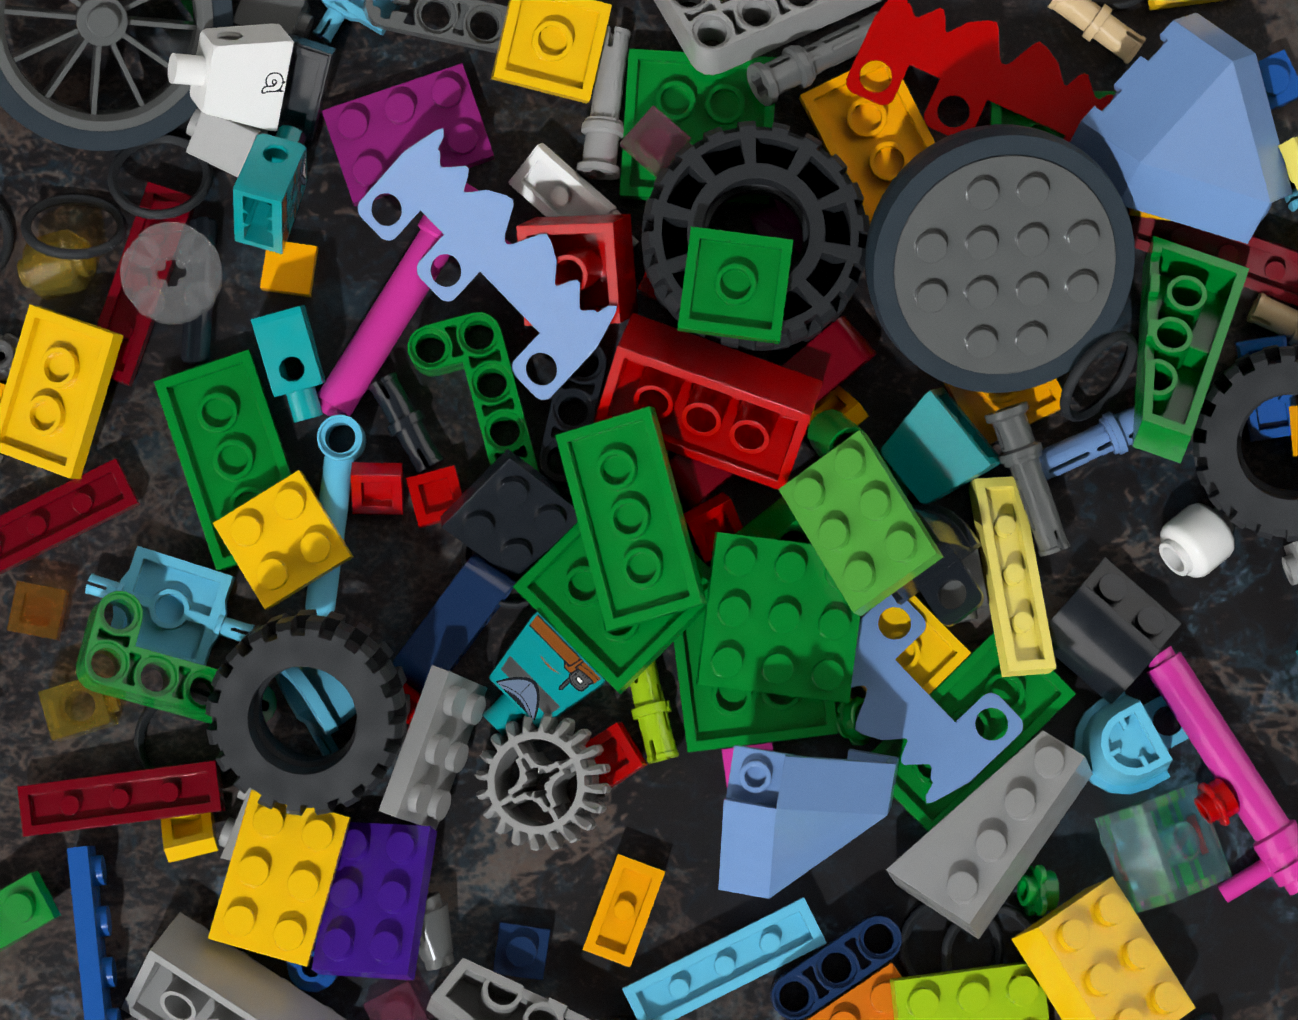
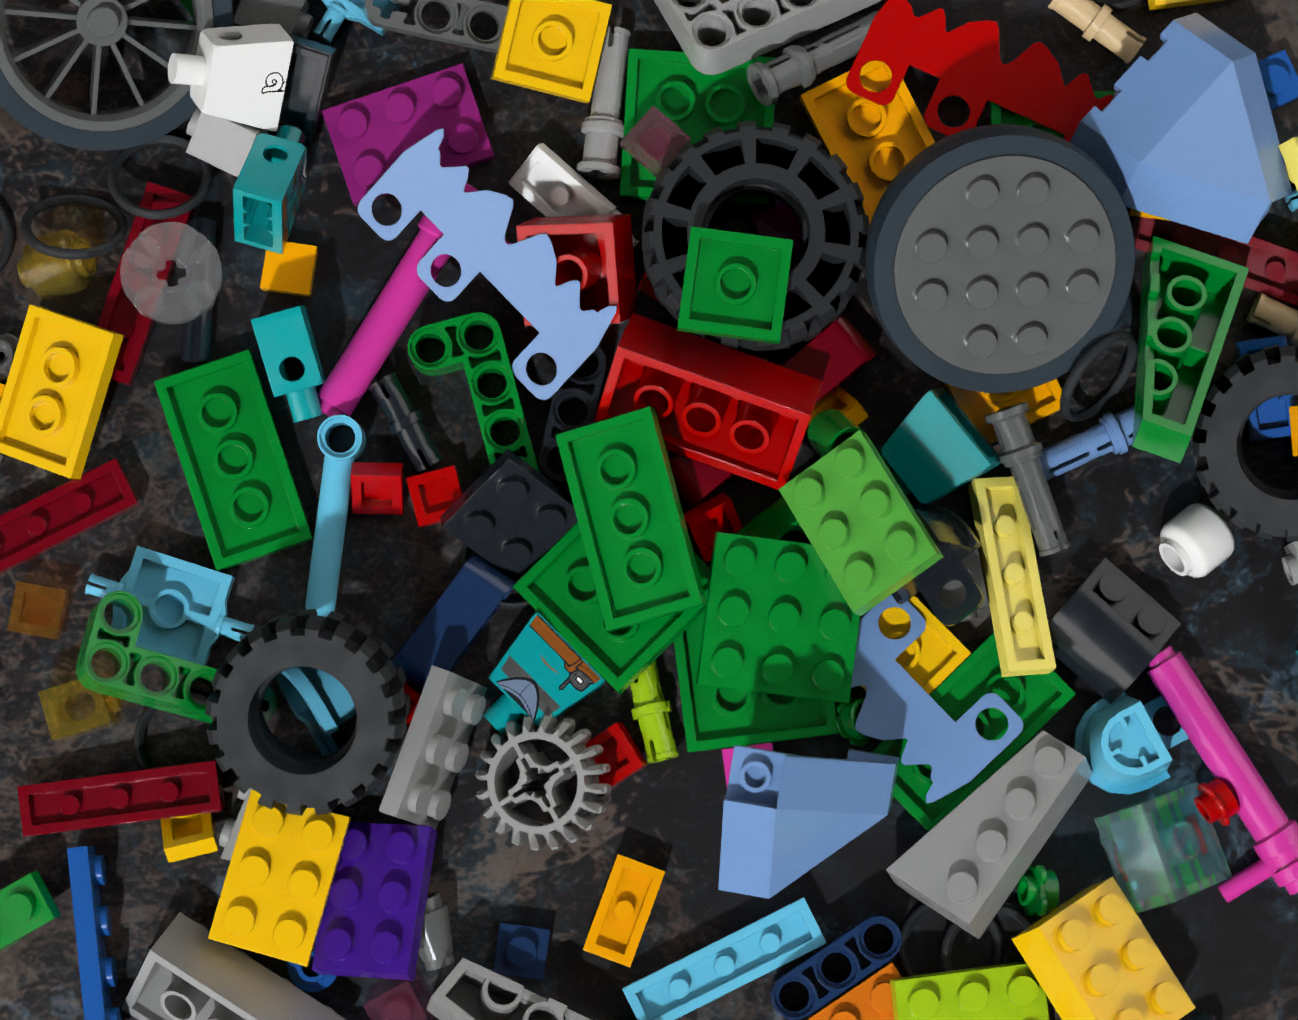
(283, 540): yellow plate -> none

